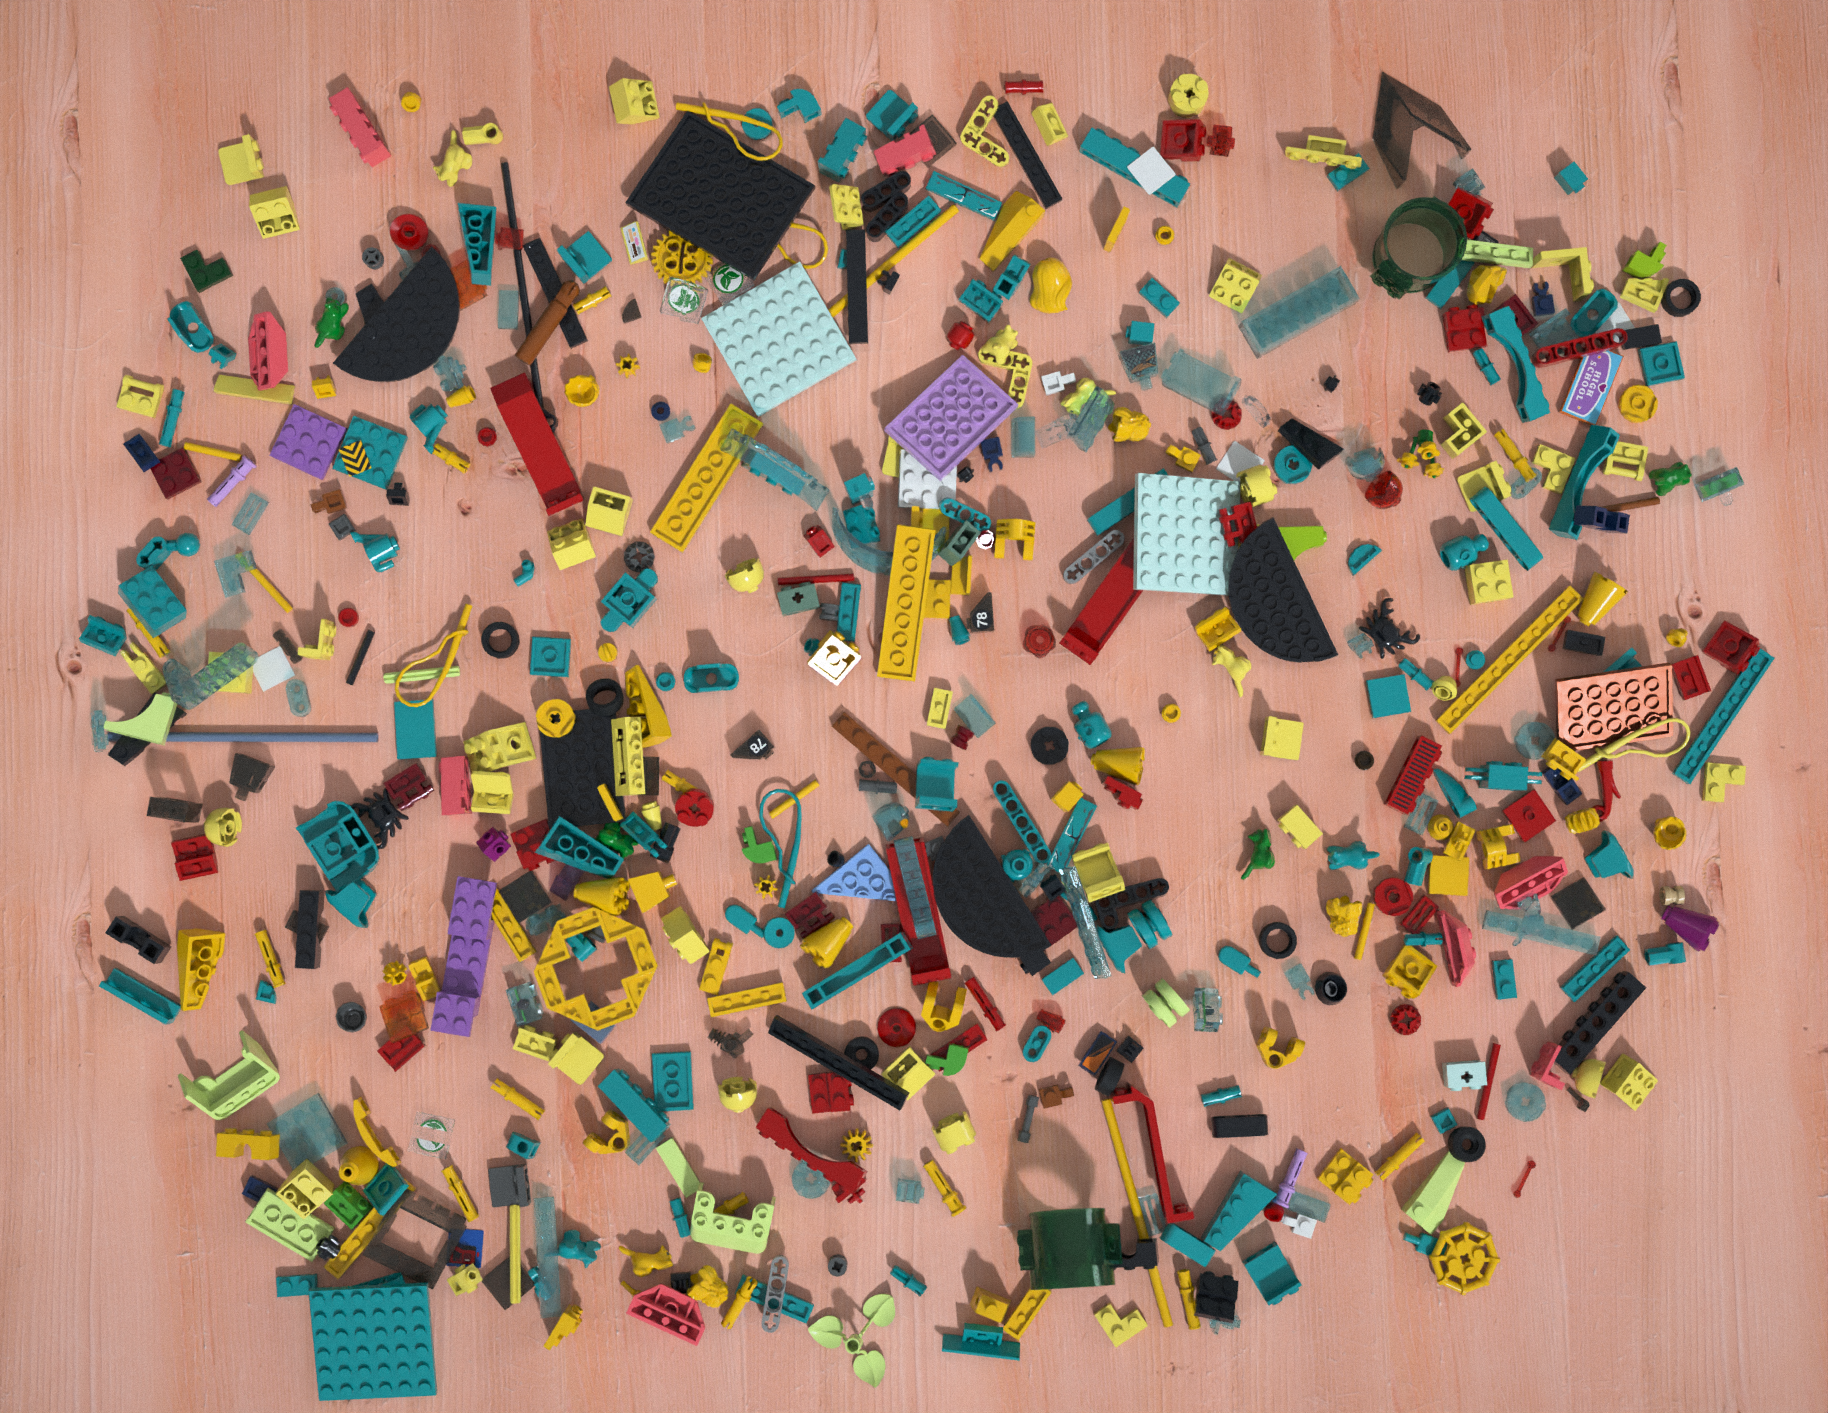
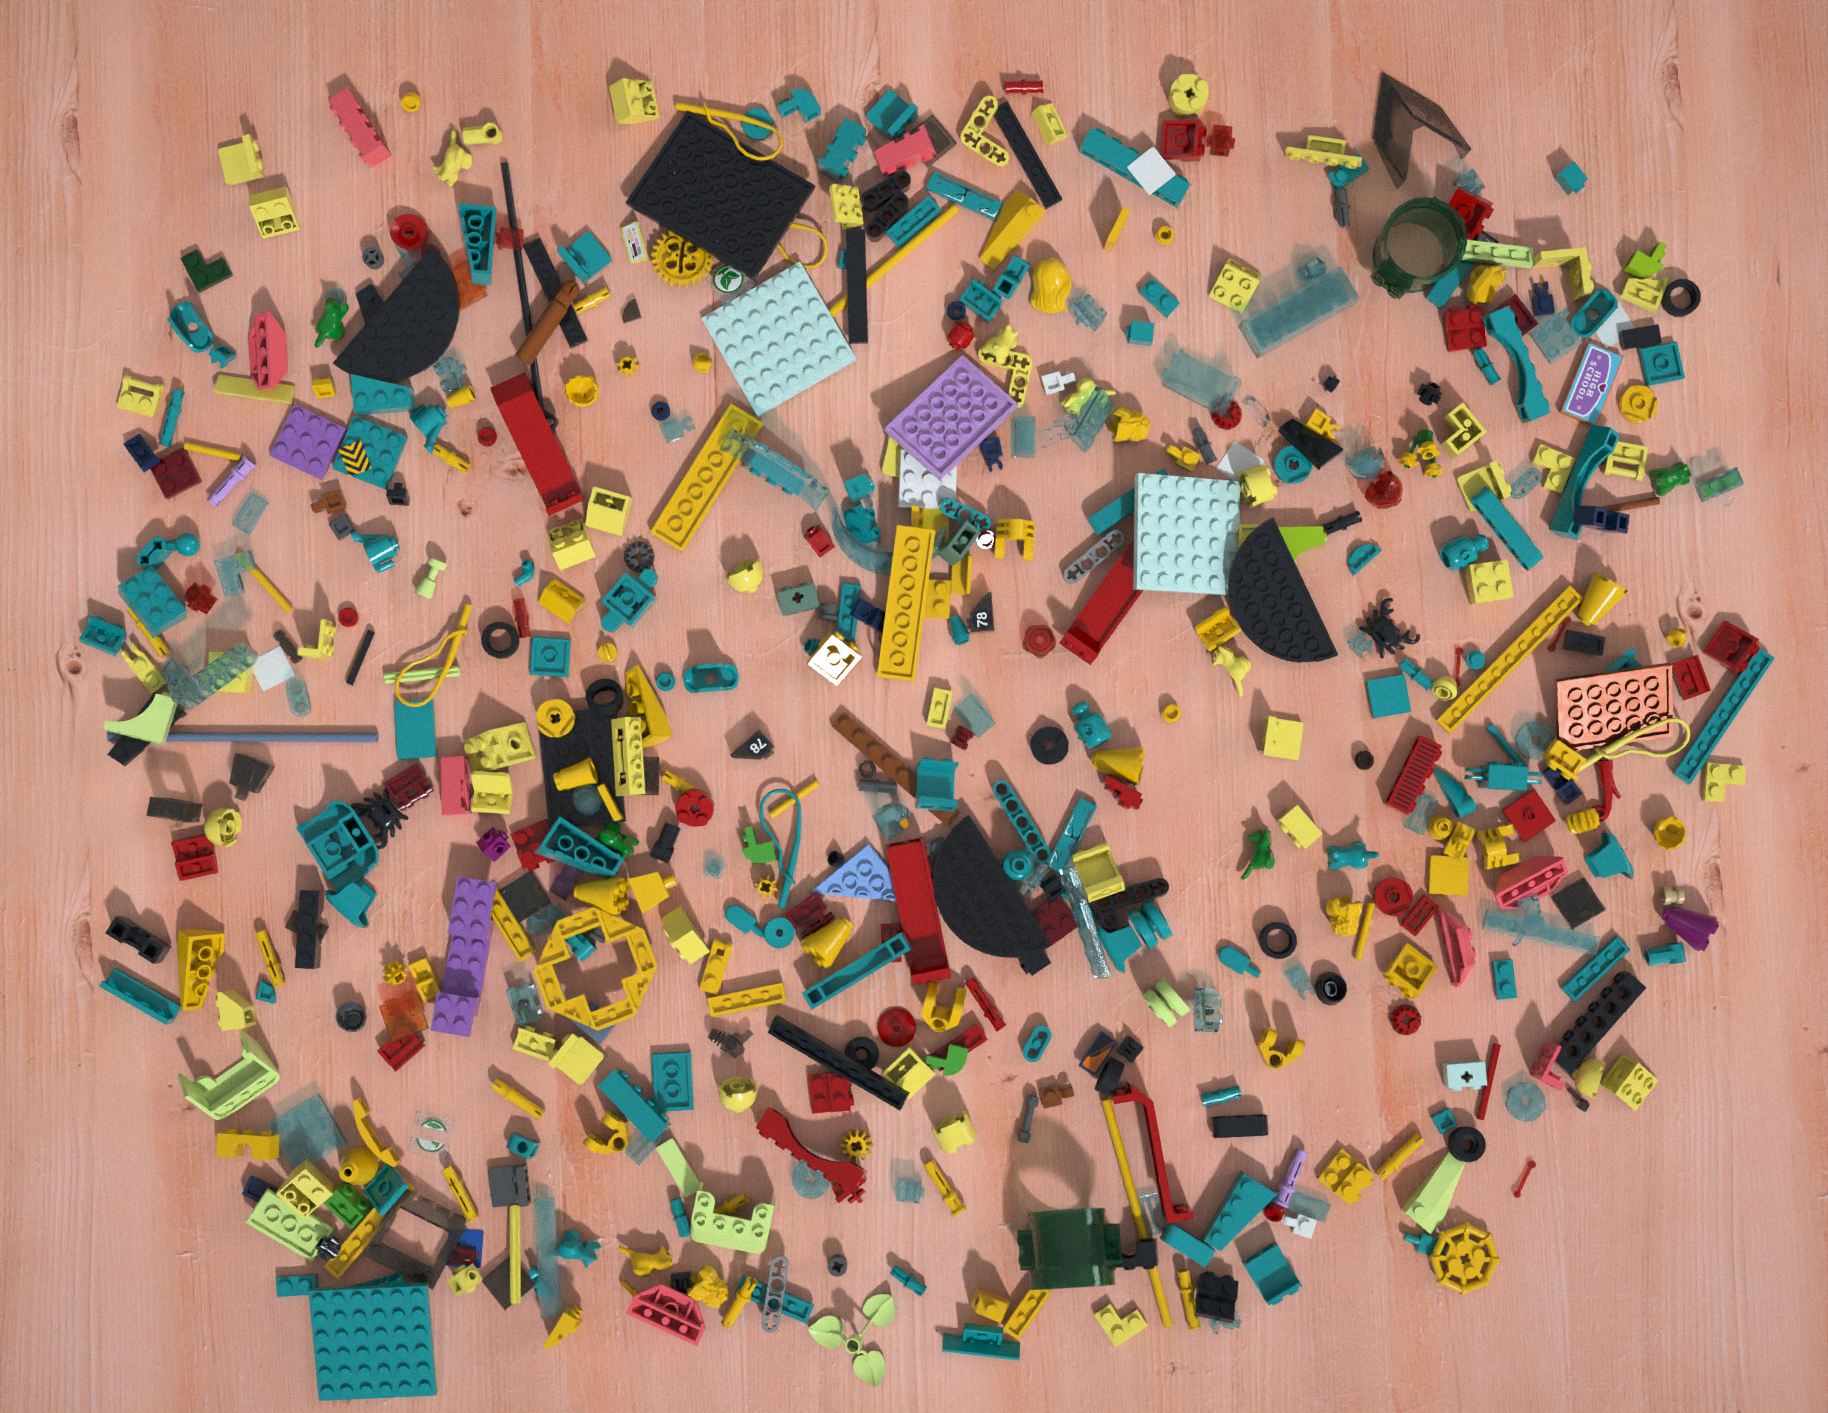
(99, 739): clear light blue plate -> none
(200, 598): none -> clear red brick
(234, 1011): none -> light yellow slope
(380, 397): none -> teal wedge
(427, 585): none -> yellowish green piece
(508, 309): clear light blue tile -> none
(522, 618): none -> clear red pin
(561, 600): none -> yellow panel
(576, 775): none -> yellow plant
(587, 799): none -> clear light blue hair
(642, 833): teal hinge -> none
(652, 815): light yellow cone -> none
(683, 300): clear slope -> none
(709, 868): none -> clear light blue plate
(816, 579): red bar -> none
(868, 615): none -> dark blue slope
(890, 282): black tile -> none
(915, 887): clear light blue beam -> none
(956, 317): none -> dark blue plate
(965, 474): black plate -> none
(1050, 1020): clear red cone -> none
(1062, 976): teal tile -> none
(1067, 796): yellow arch -> none
(1087, 314): none -> clear light blue hips
(1140, 364): torso -> none
(1243, 519): red plate -> none
(1311, 269): none -> clear light blue head
(1320, 423): none -> yellow plate
(1342, 207): none -> dark grey axle
(1342, 523): none -> black pin
(1417, 867): teal piece -> none
(1422, 939): teal axle -> none
(1505, 745): none -> teal bar
(1514, 454): yellow pin -> none
(1587, 344): red beam -> none

